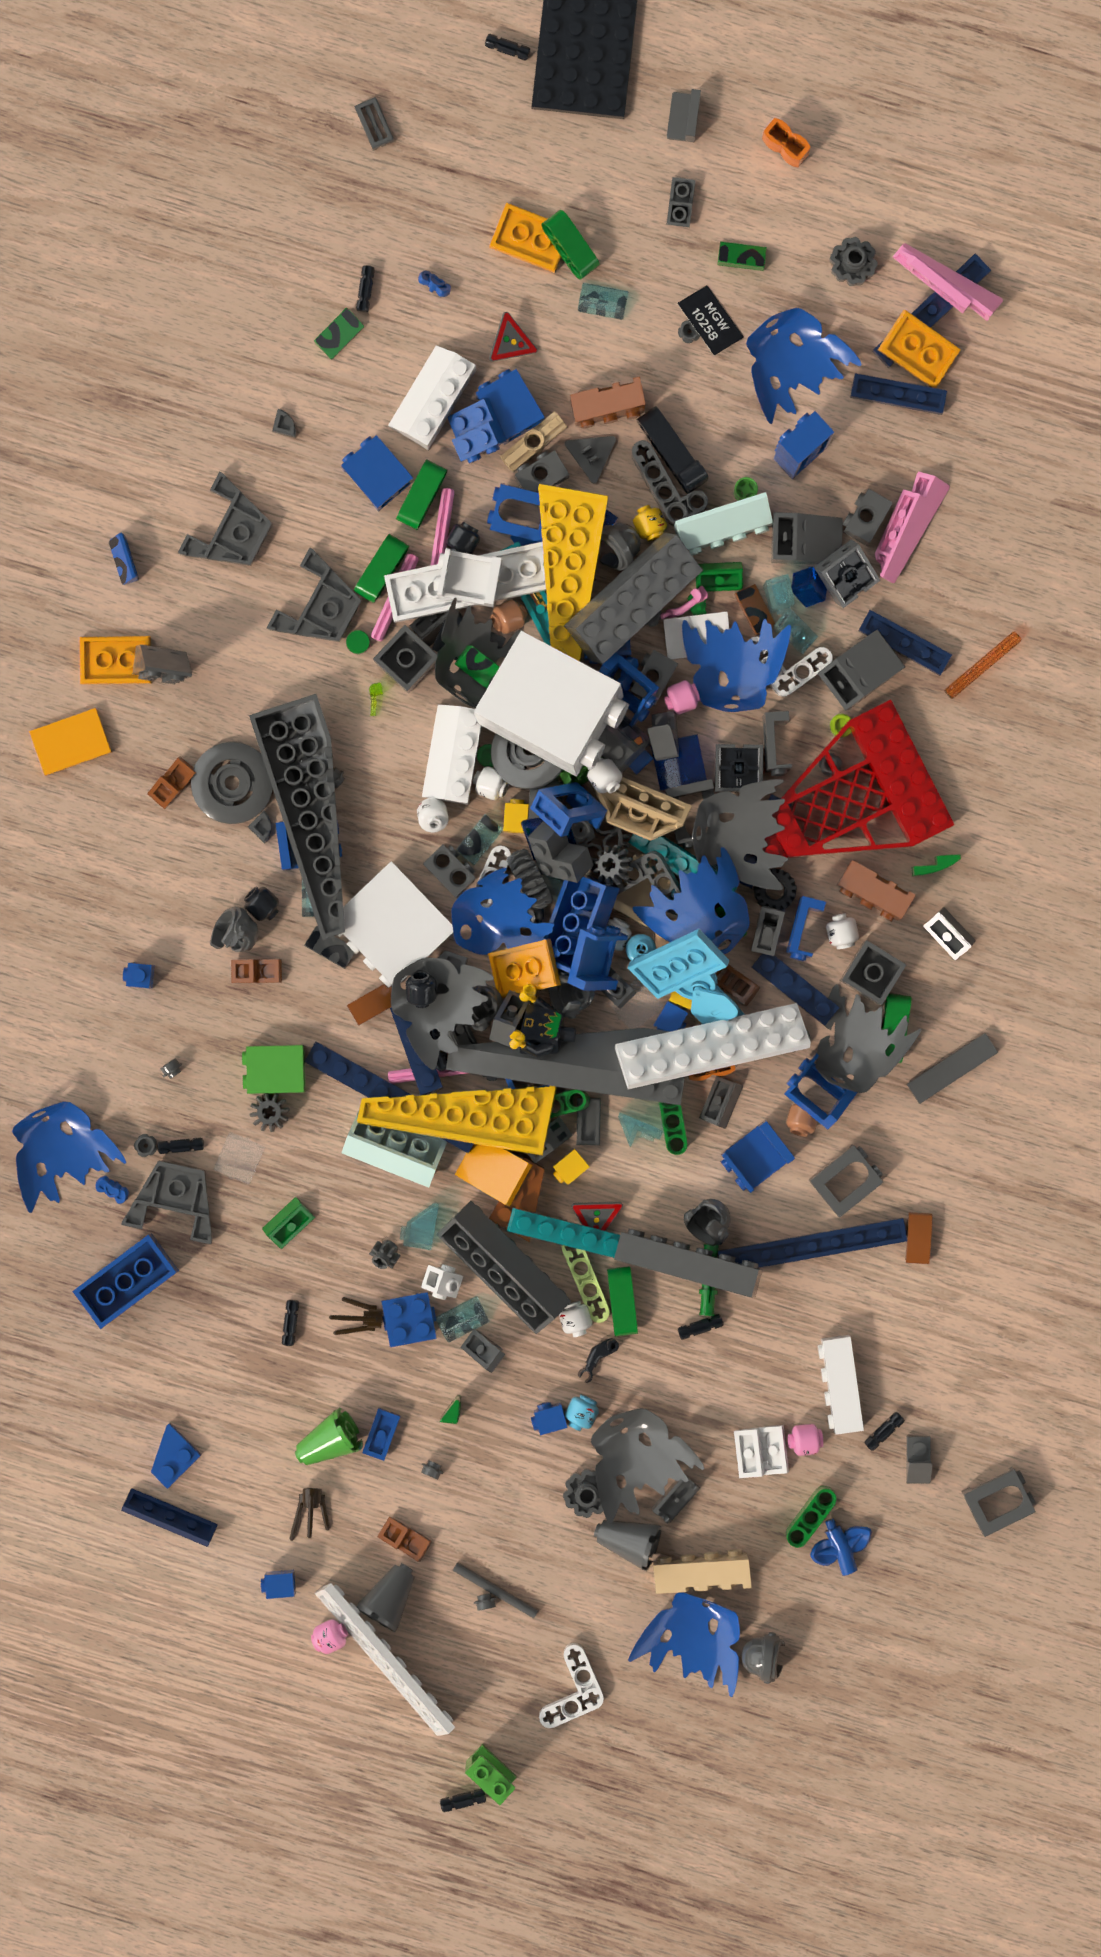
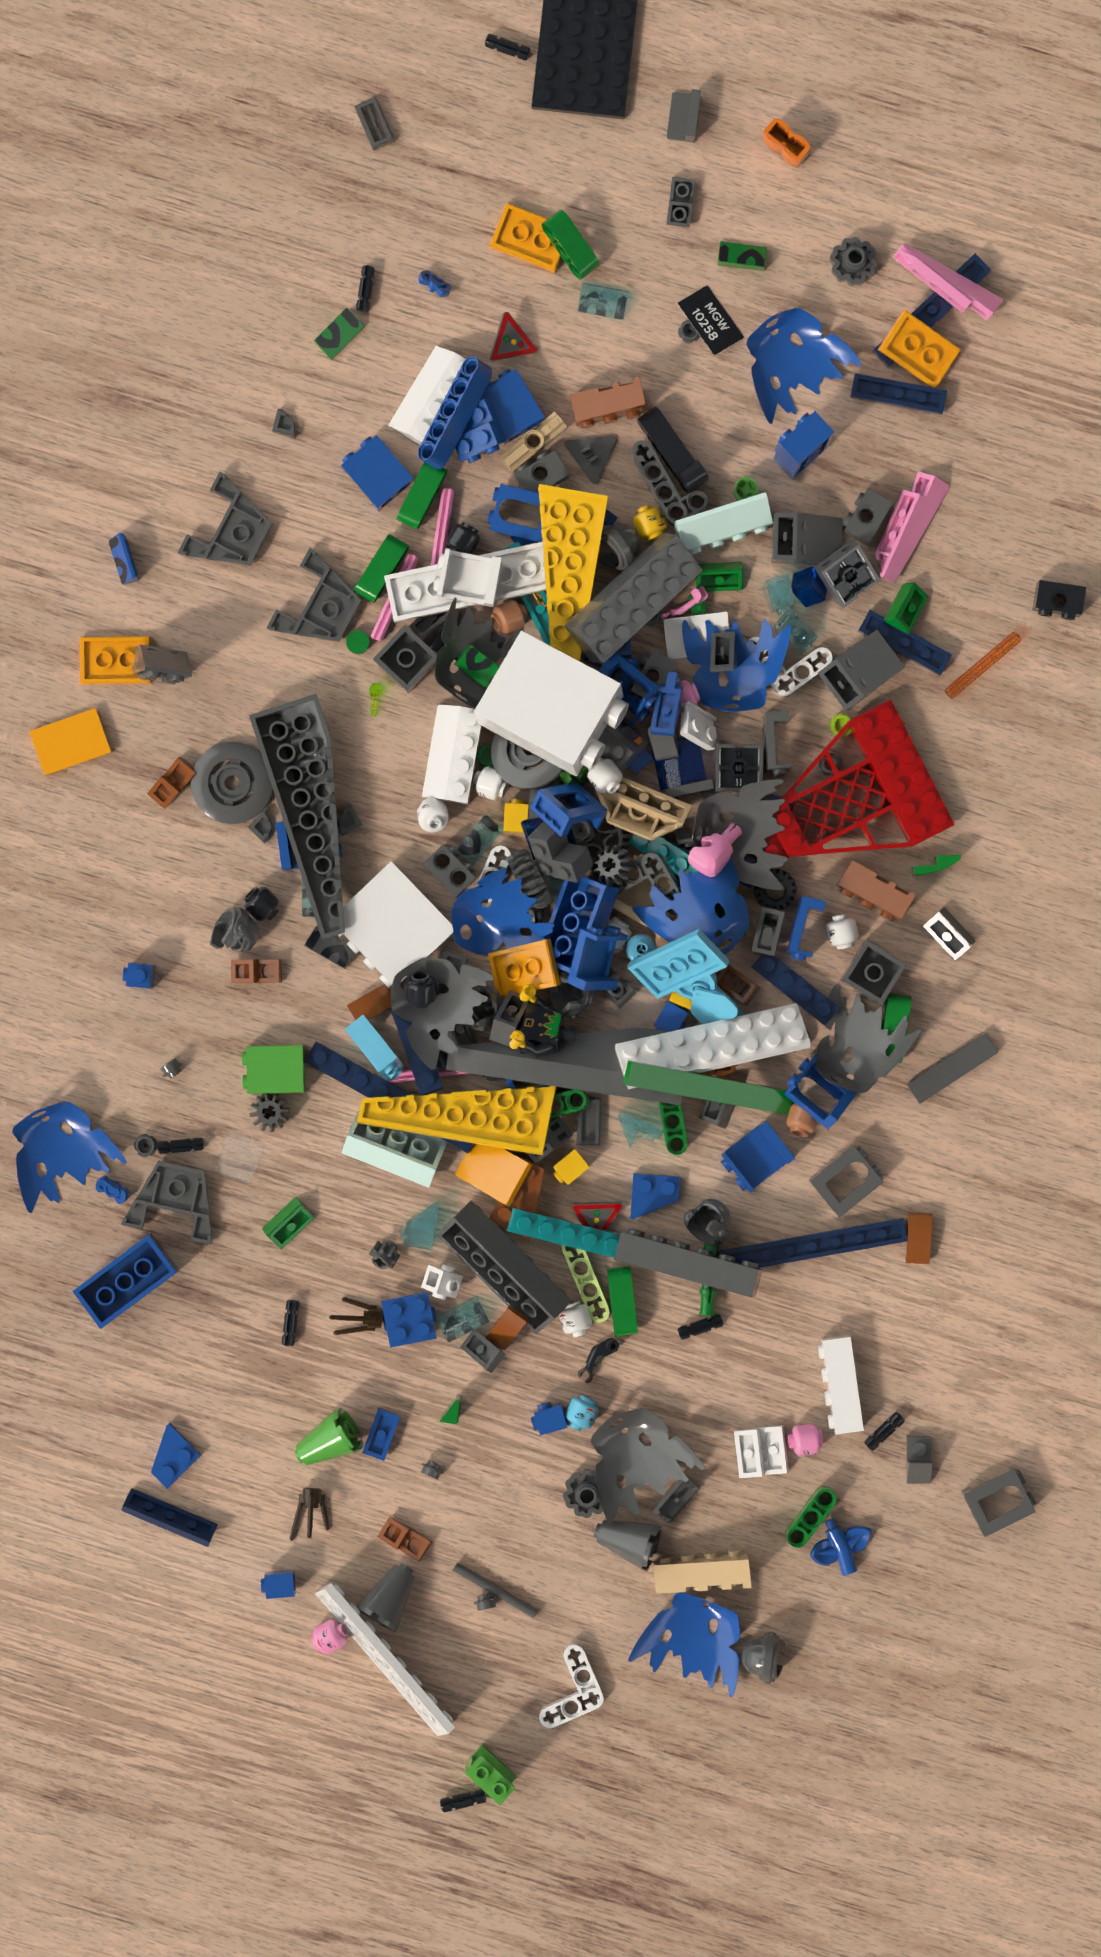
(338, 777): dark grey plate -> none
(348, 820): none -> dark grey tile
(375, 1048): none -> medium azure window
(454, 412): none -> blue beam
(507, 1327): none -> dark orange slope
(652, 1193): none -> blue wing
(667, 706): none -> blue hinge
(698, 726): none -> white plate
(706, 1087): none -> green tile
(714, 851): none -> bright pink piece
(723, 652): none -> dark grey slope
(754, 608): dark orange slope -> none
(906, 607): none -> green slope
(1072, 595): none -> black brick

